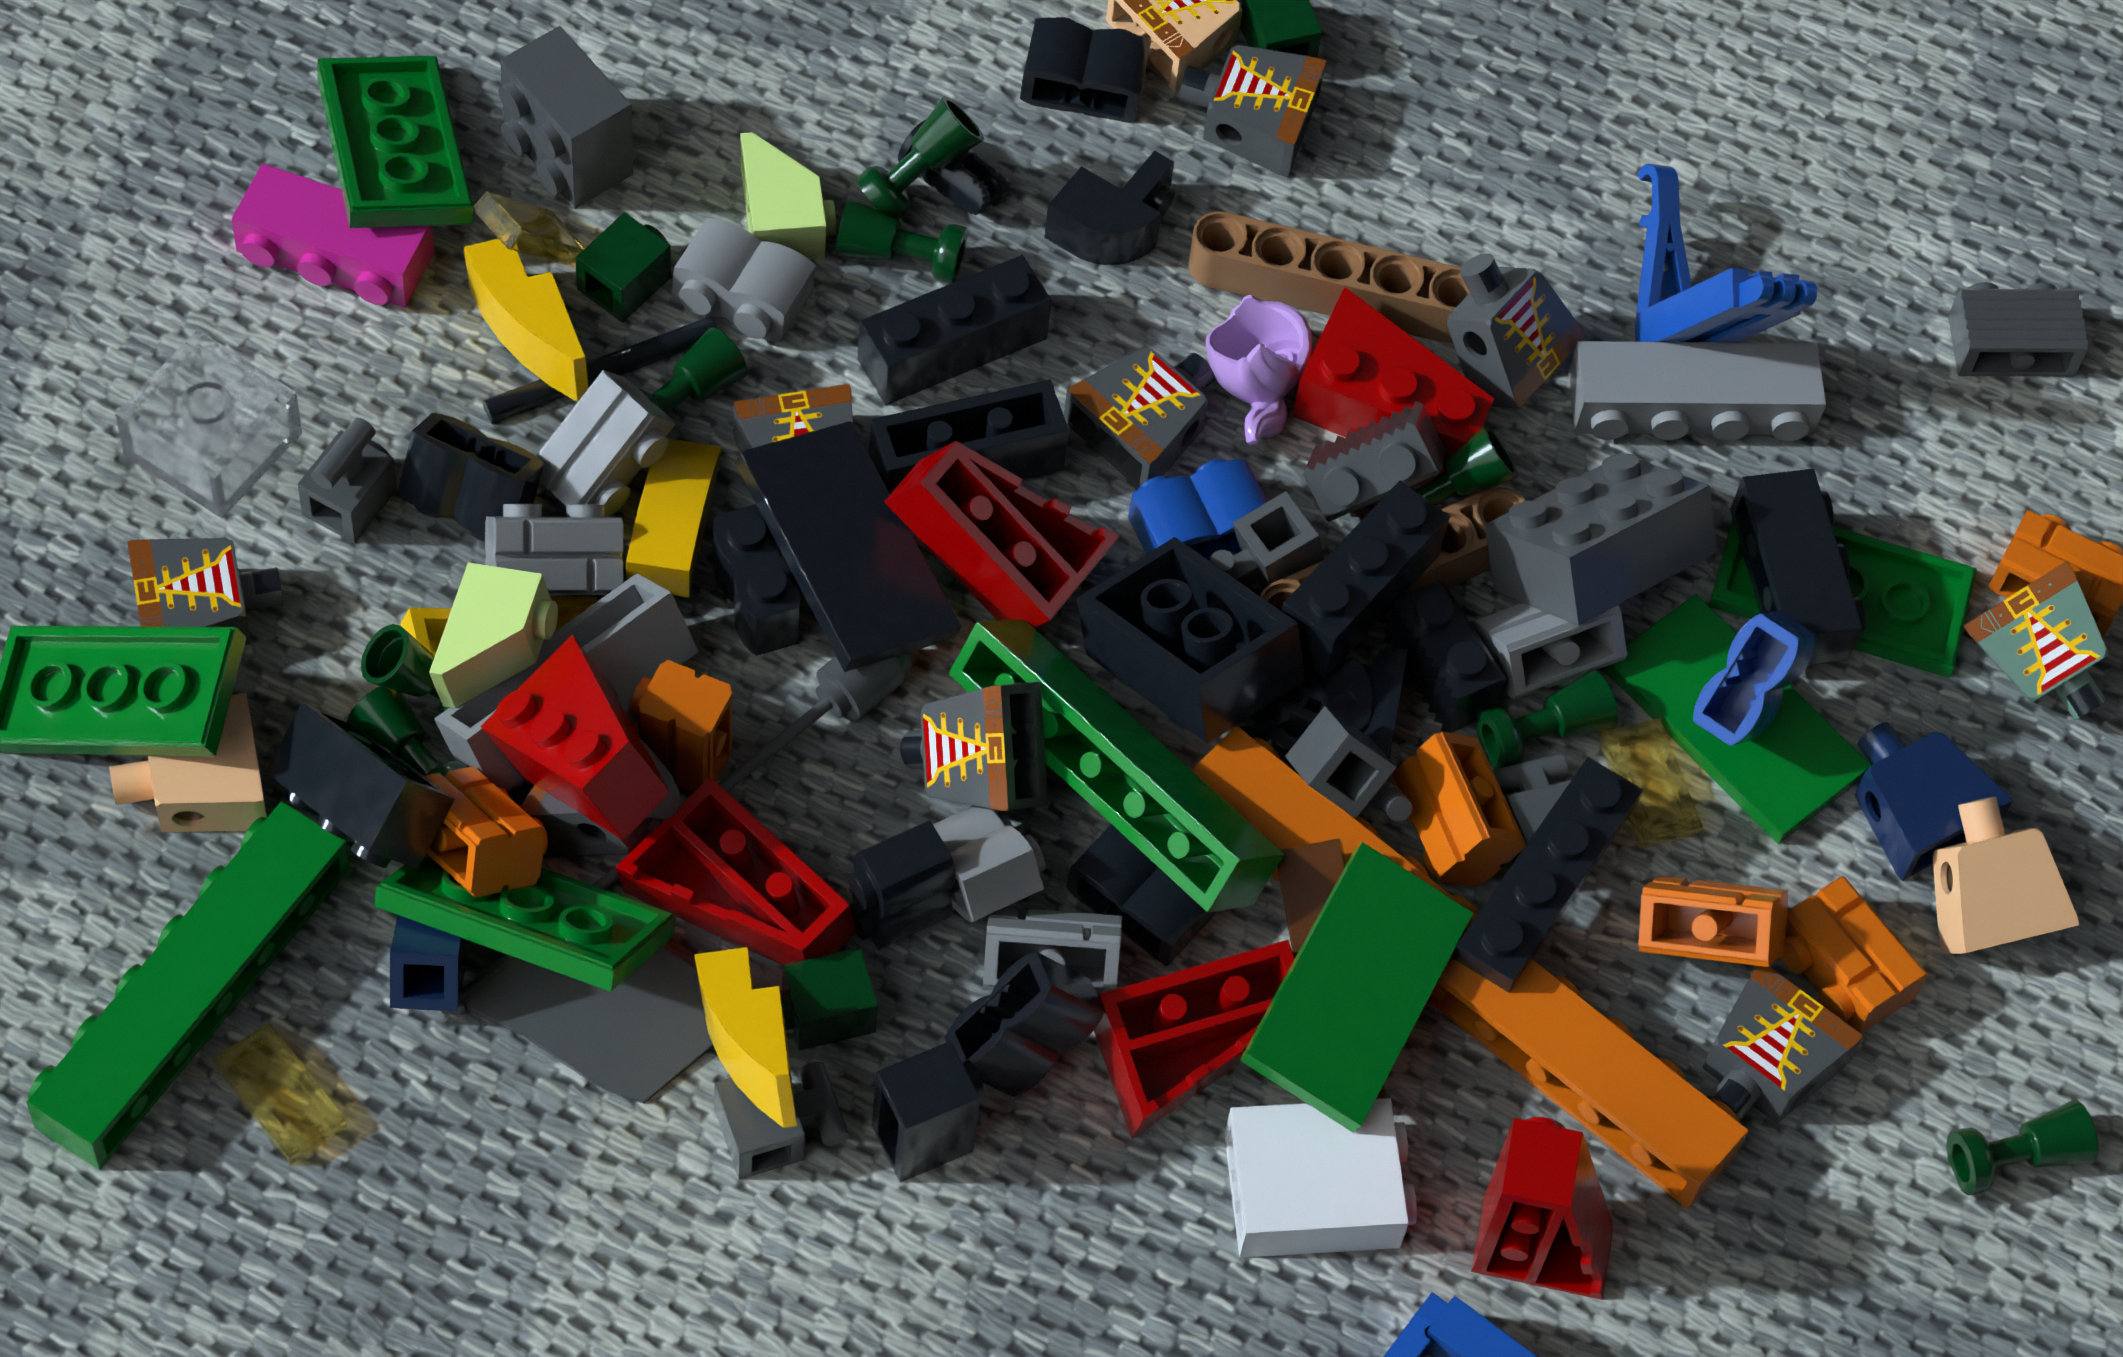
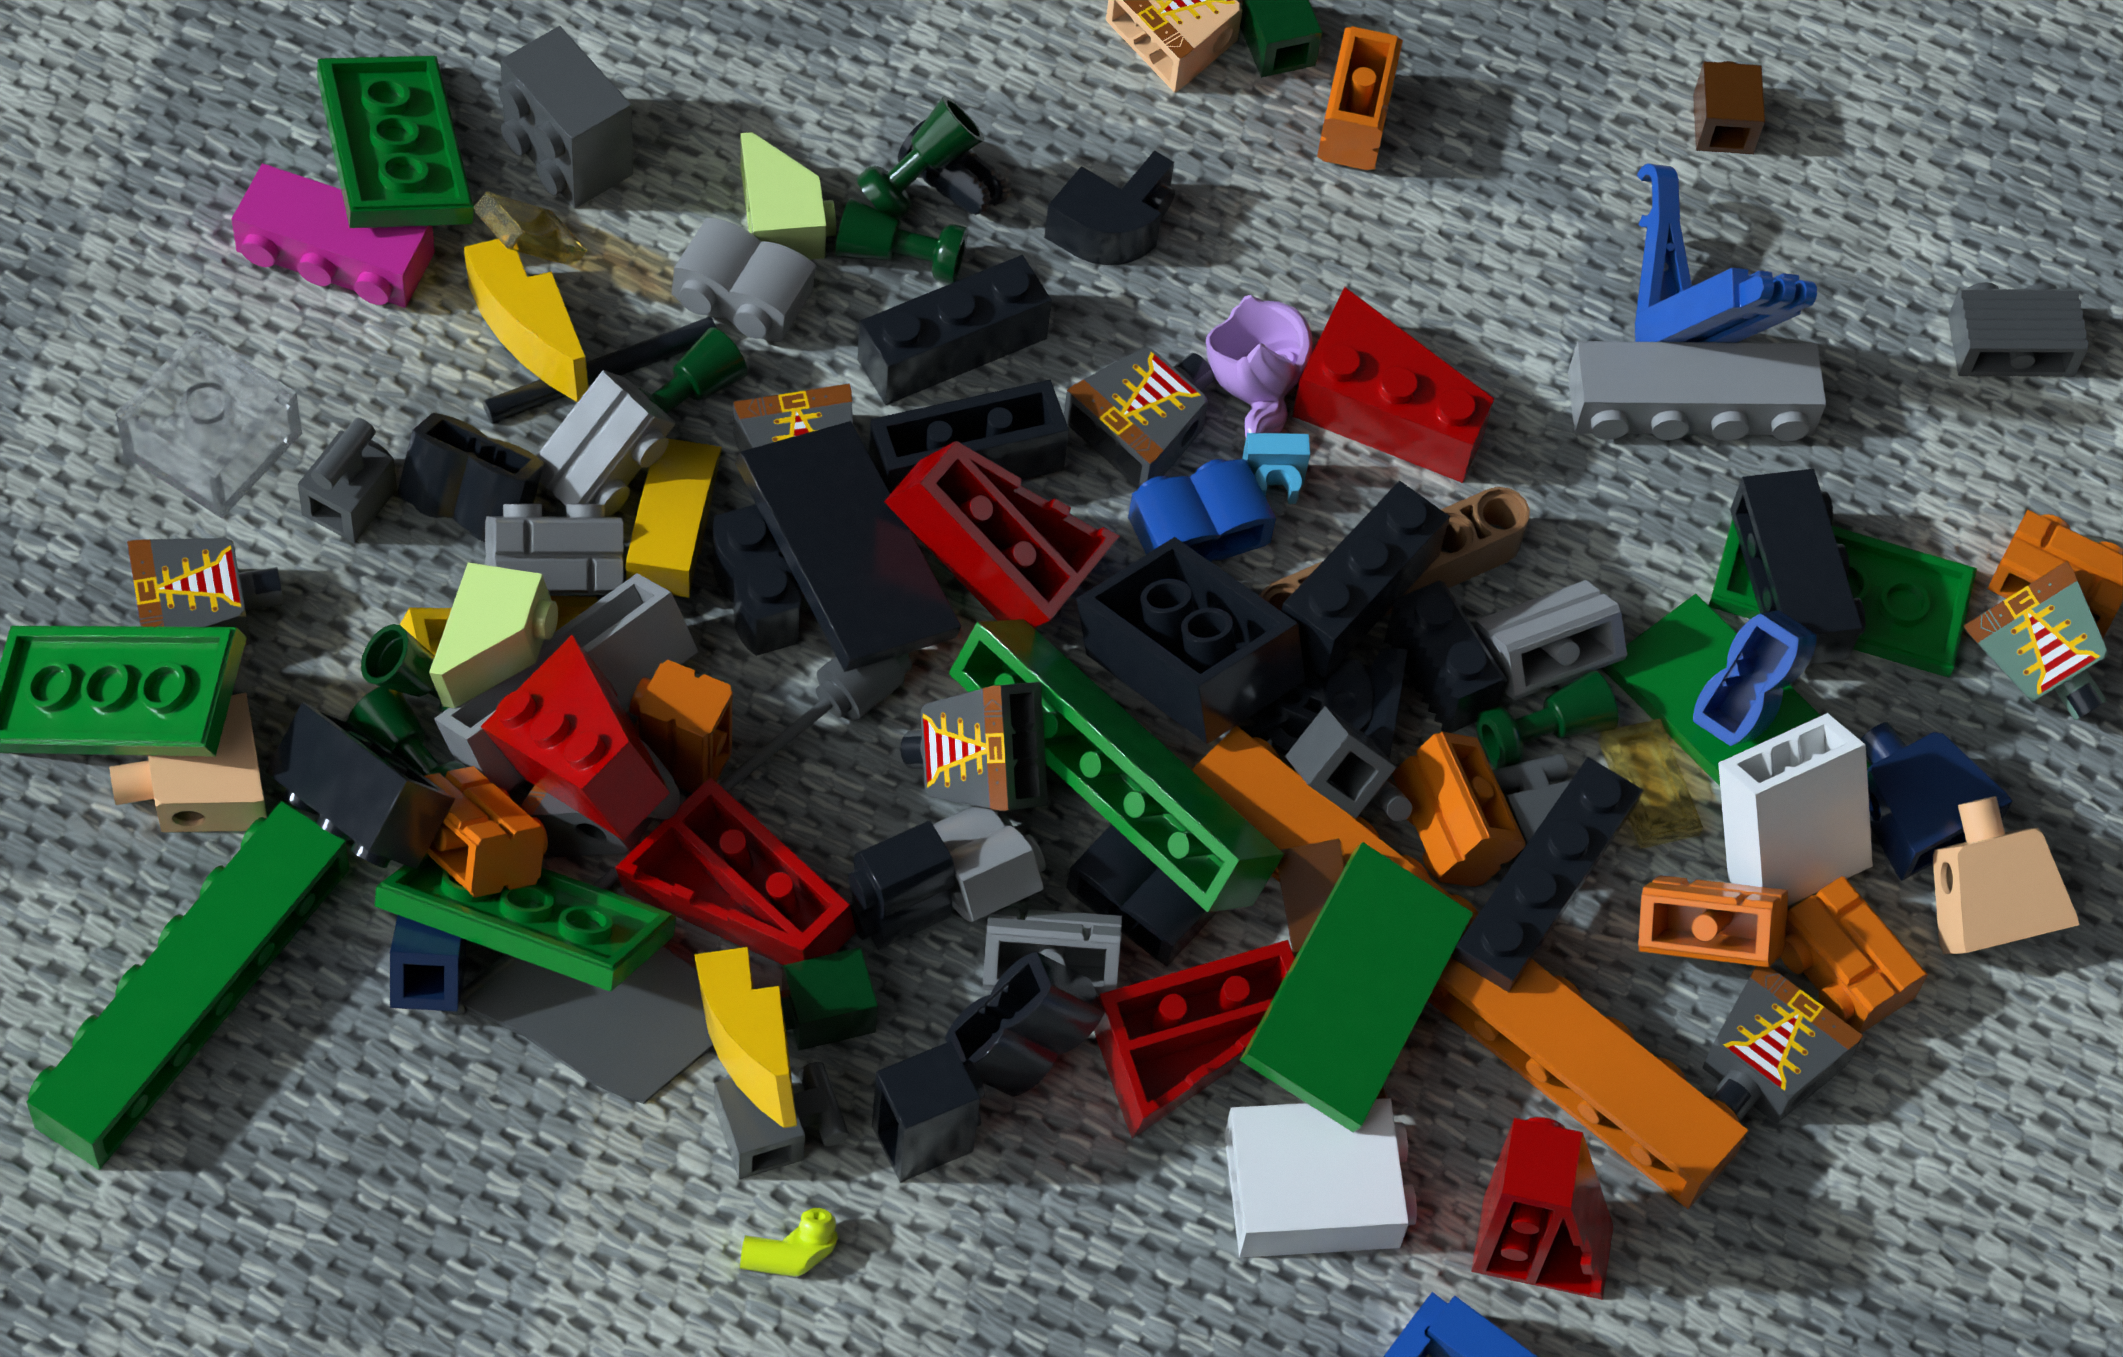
(280, 1093): clear yellow tile -> none
(624, 266): dark green brick -> none
(796, 1252): none -> neon yellow arm
(1085, 69): black brick -> none
(1258, 103): dark grey torso -> none
(1272, 544): dark grey brick -> none
(1278, 460): none -> medium azure tile
(1310, 263): medium nougat beam -> none
(1359, 98): none -> orange brick
(1373, 460): dark grey brick -> none
(1472, 469): dark green piece -> none
(1510, 330): dark grey torso -> none
(1601, 538): dark grey brick -> none
(1728, 107): none -> reddish brown brick
(1797, 810): none -> white brick
(2052, 1139): dark green piece -> none

